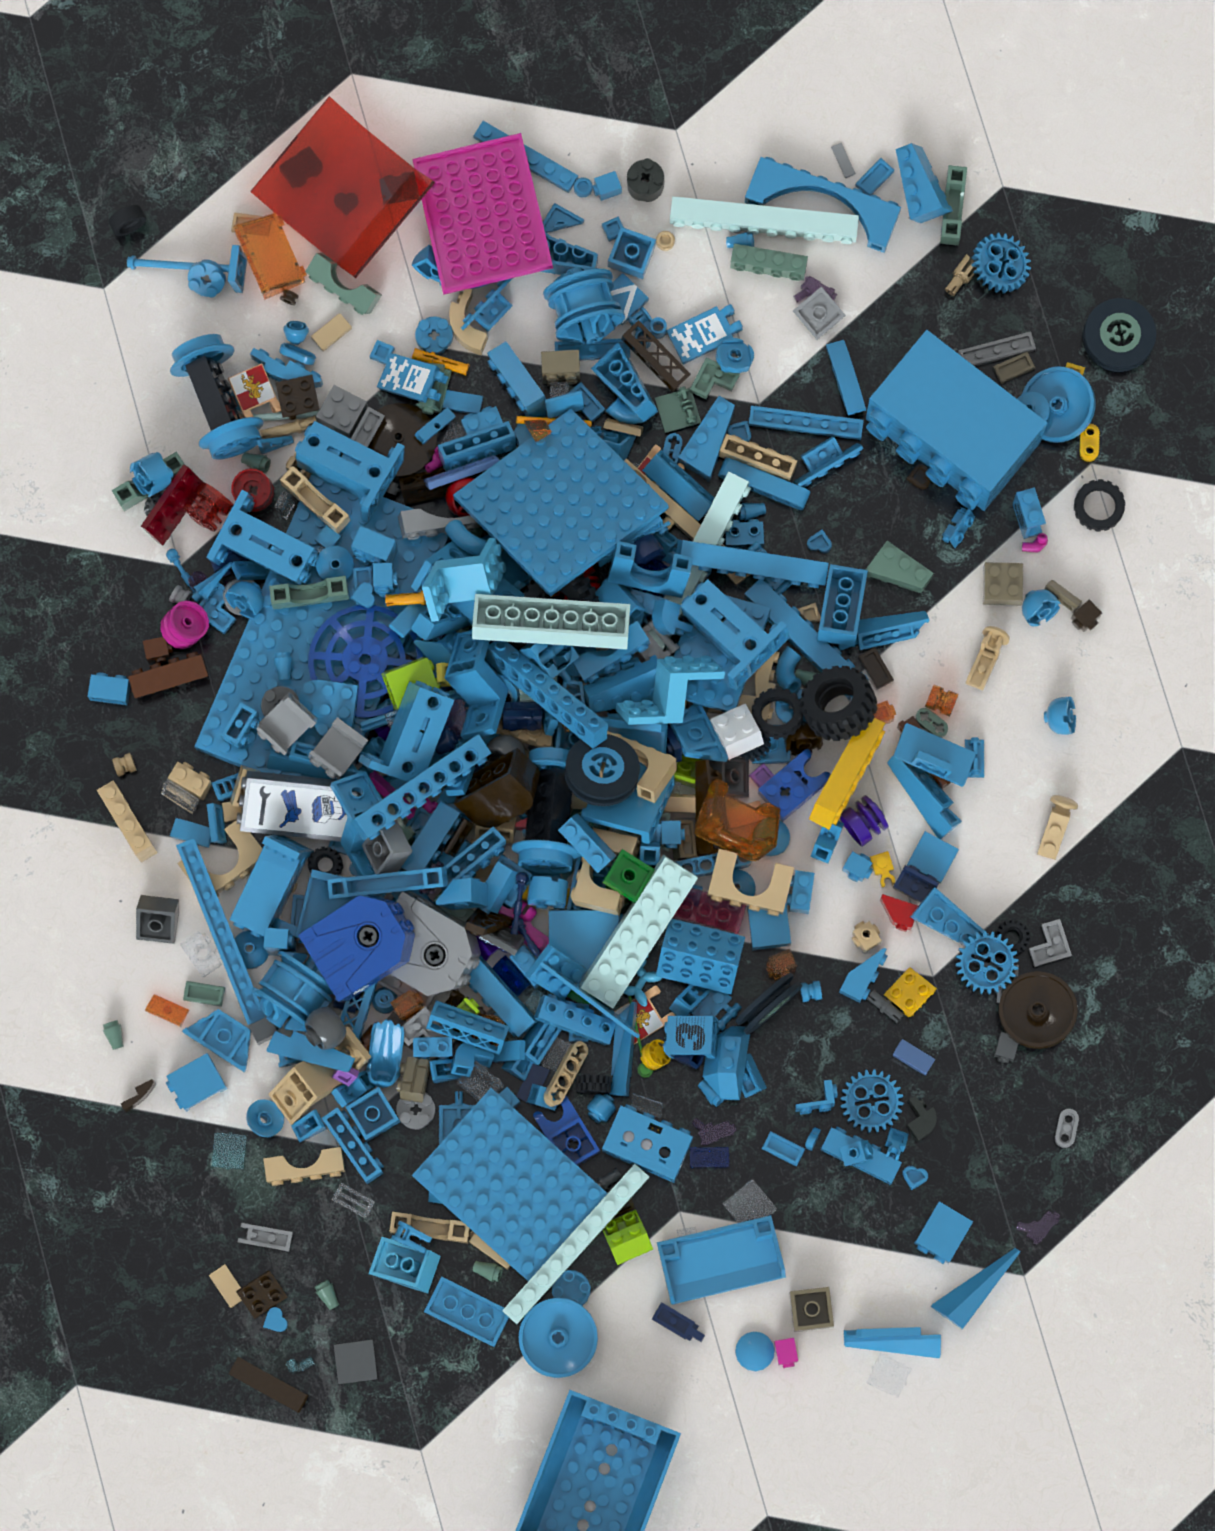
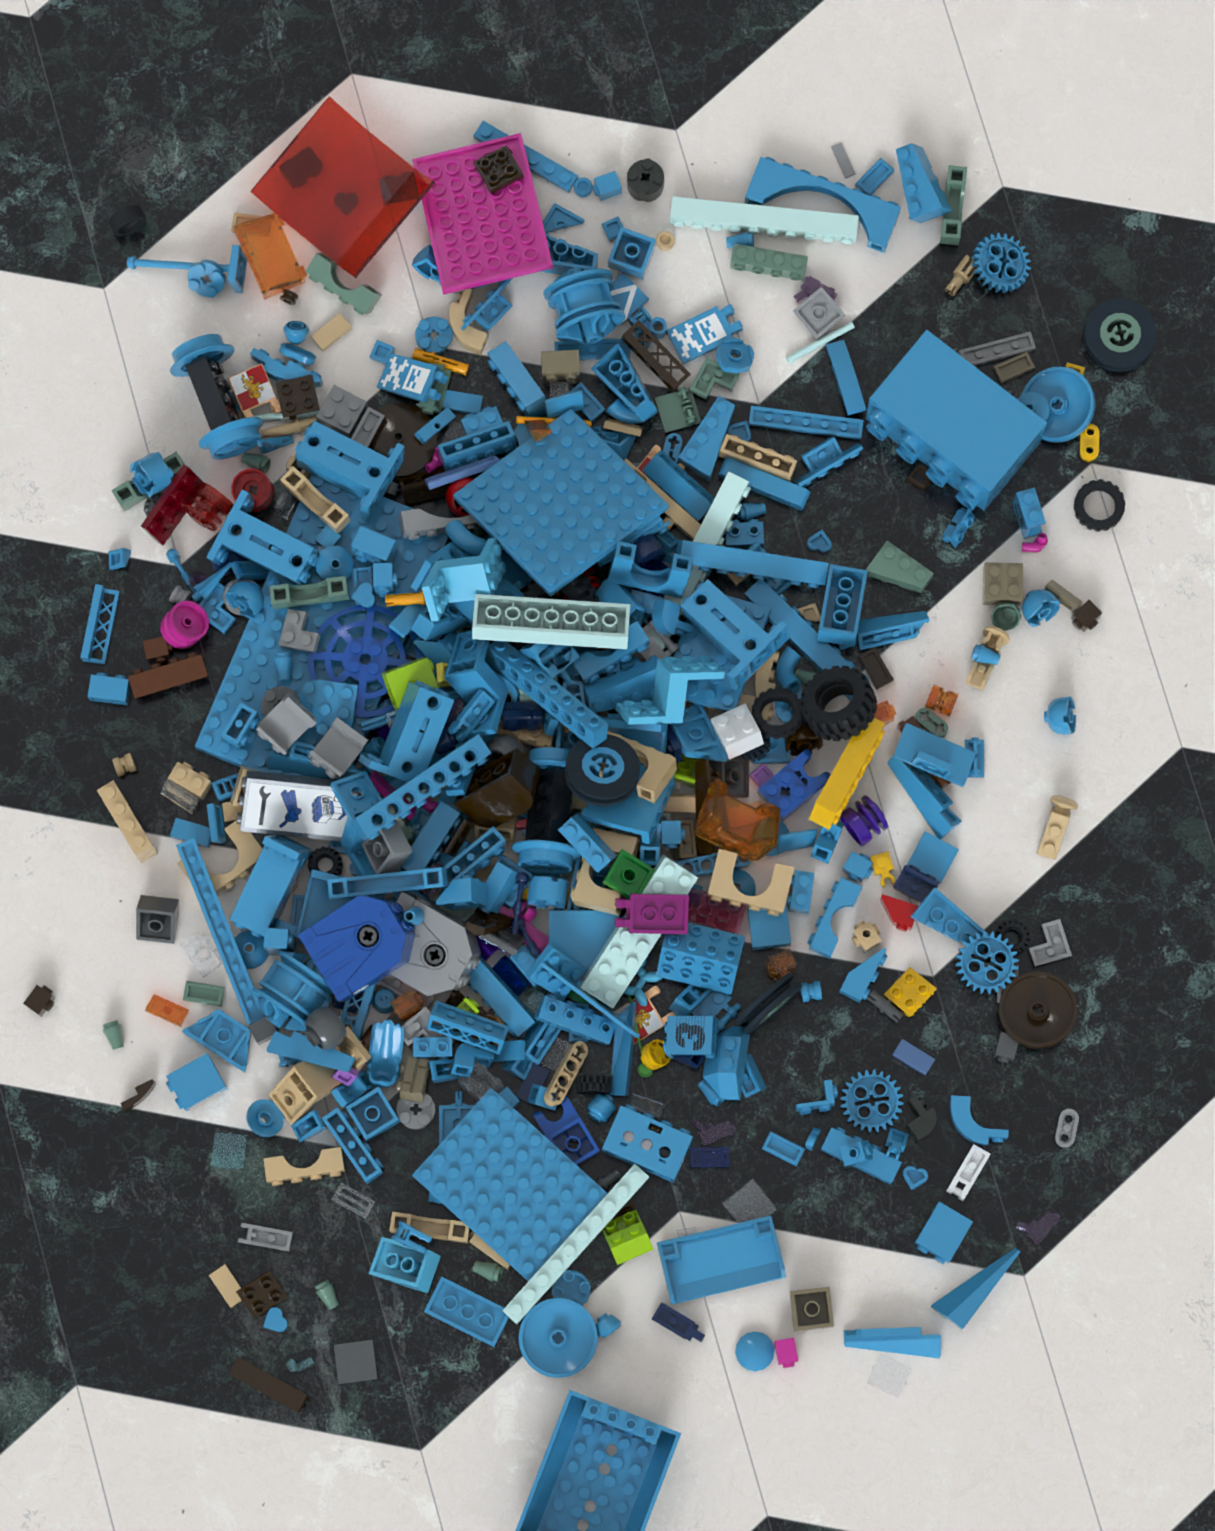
(40, 1000): none -> dark brown brick
(94, 620): none -> dark azure fence
(118, 558): none -> dark azure slope
(293, 633): none -> light grey plate
(418, 916): none -> dark azure cone
(471, 715): none -> dark azure hinge
(498, 169): none -> dark brown tile
(607, 1325): none -> dark azure cone
(654, 913): none -> magenta tile
(796, 840): none -> dark azure slope
(820, 342): none -> light aqua bar
(824, 939): none -> dark azure arch
(967, 1127): none -> dark azure arch
(968, 1171): none -> white plate
(985, 655): none -> dark azure cone
(1006, 616): none -> sand green hair

